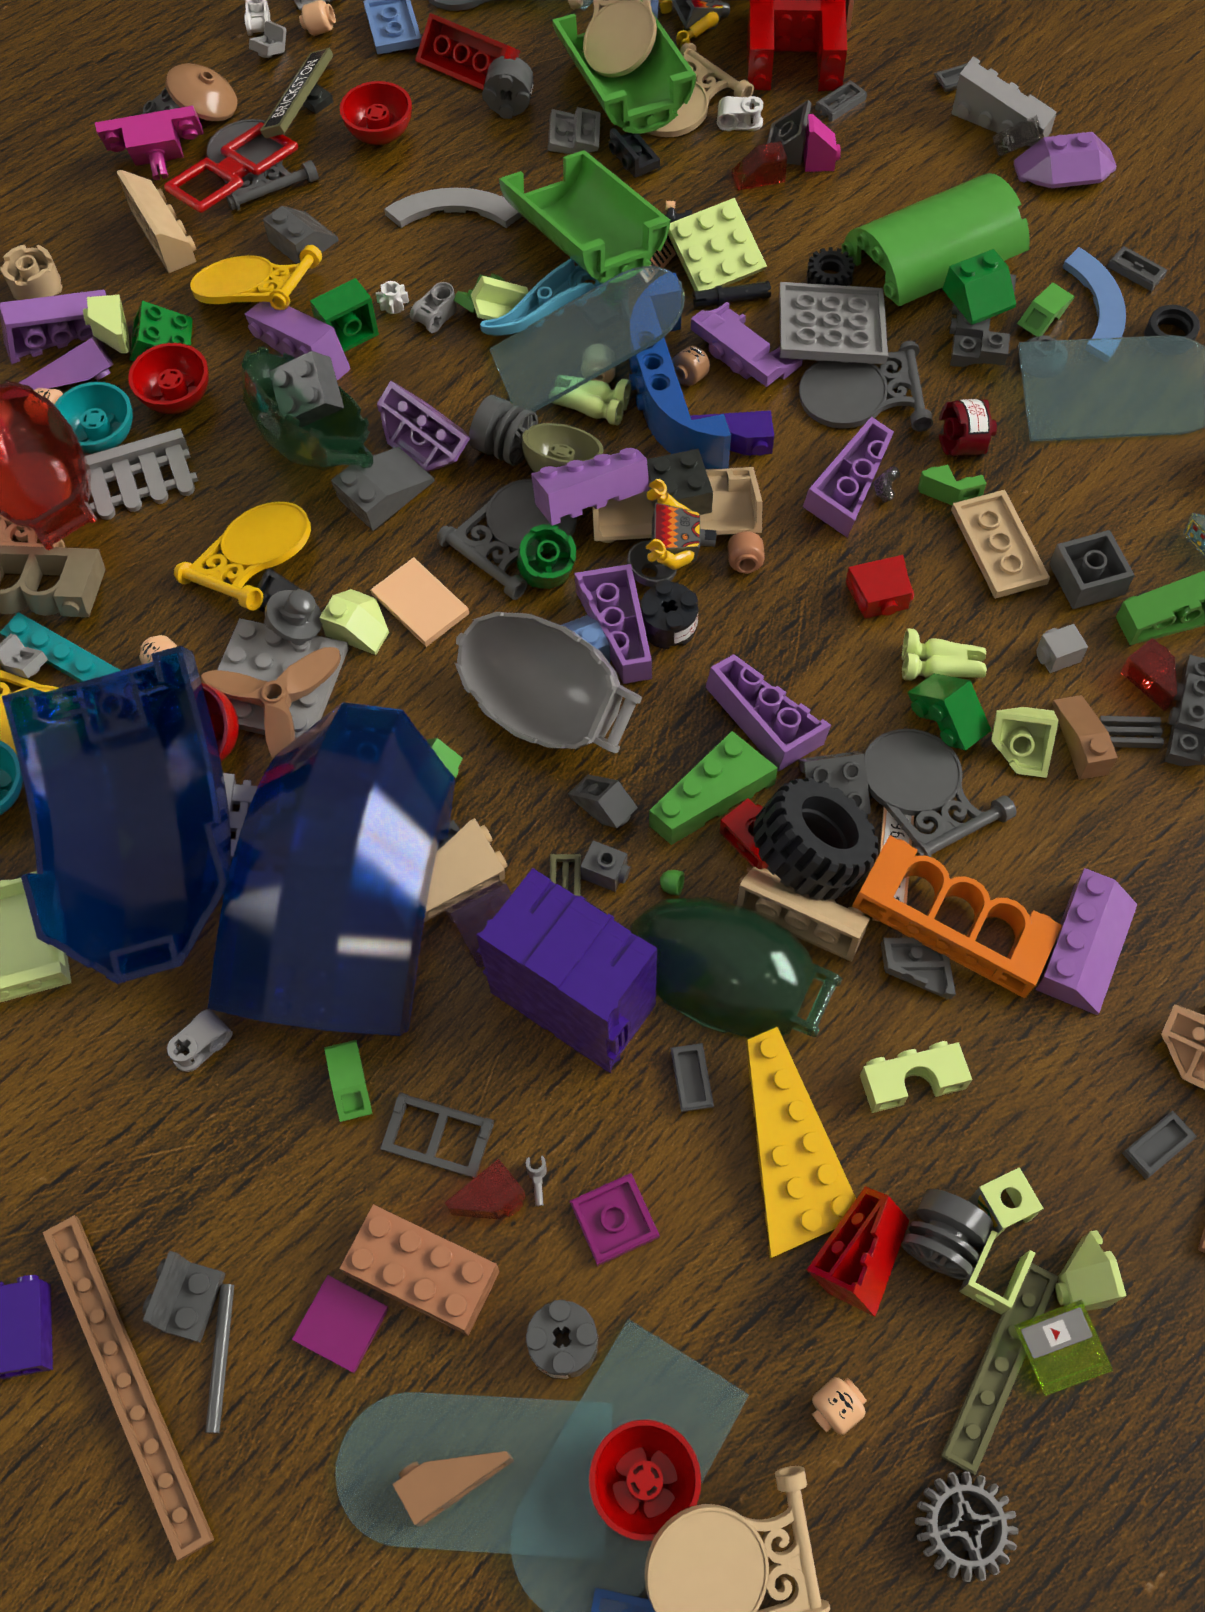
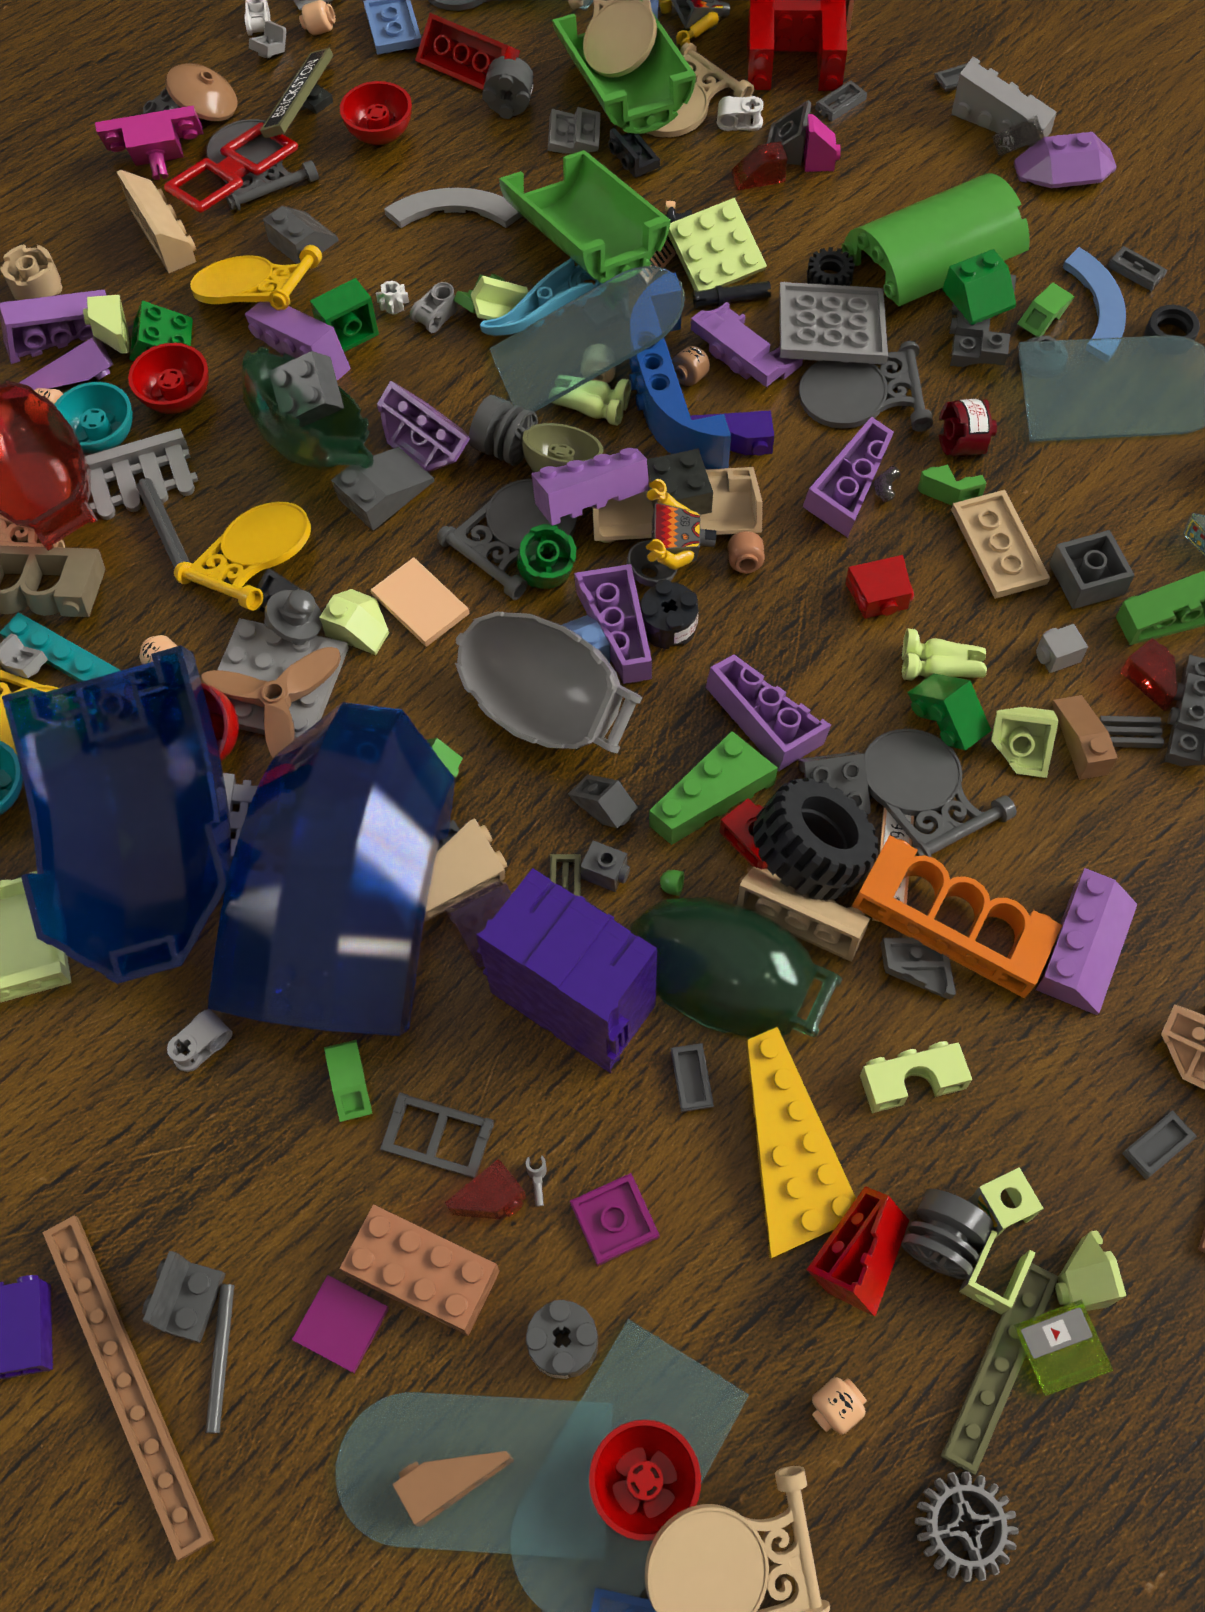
(162, 522): none -> dark grey axle

